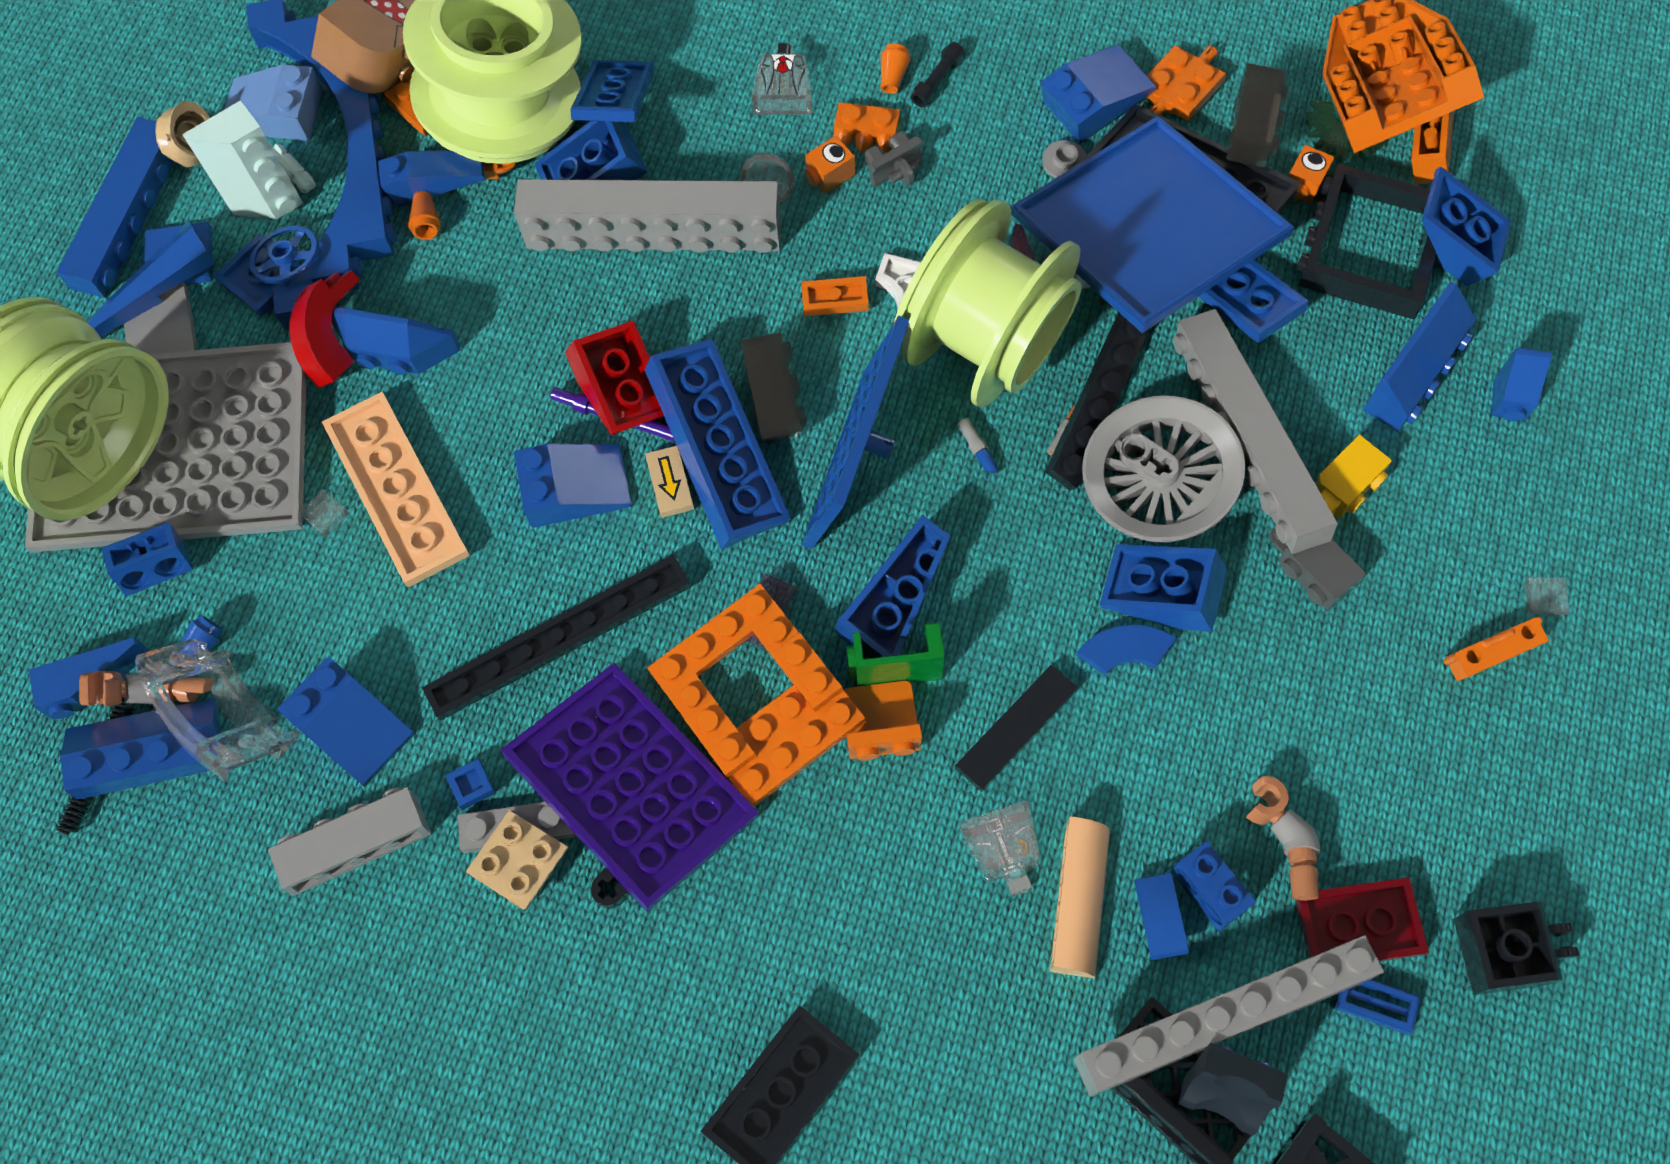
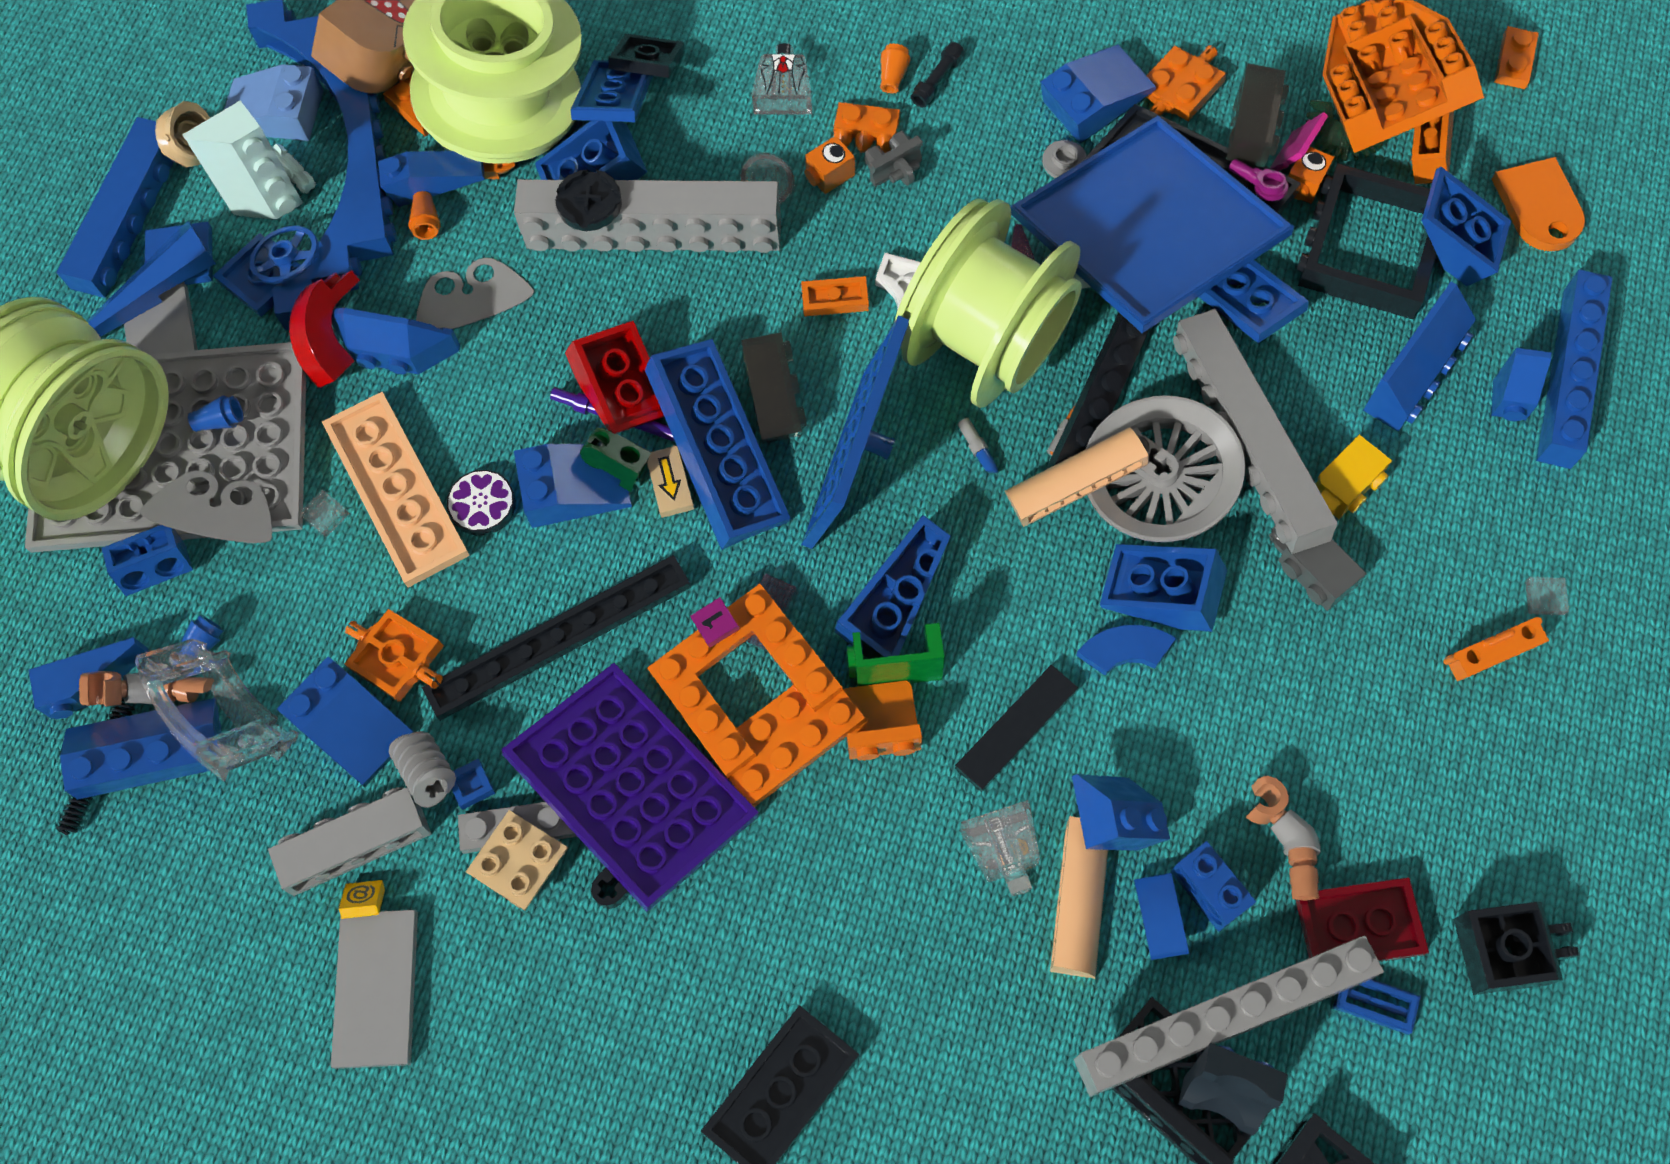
(193, 514): none -> light grey piece
(218, 414): none -> blue cone
(362, 899): none -> yellow tile
(375, 990): none -> light grey tile
(393, 655): none -> orange plate
(422, 767): none -> light grey piece
(481, 502): none -> tile
(487, 299): none -> light grey piece
(588, 200): none -> black tile
(615, 456): none -> dark green leg
(646, 55): none -> black tile
(714, 622): none -> magenta tile
(1077, 476): none -> light nougat brick
(1118, 813): none -> blue slope
(1268, 183): none -> magenta plate
(1298, 142): none -> dark pink piece
(1516, 57): none -> orange plate
(1540, 200): none -> orange tile
(1574, 370): none -> blue brick

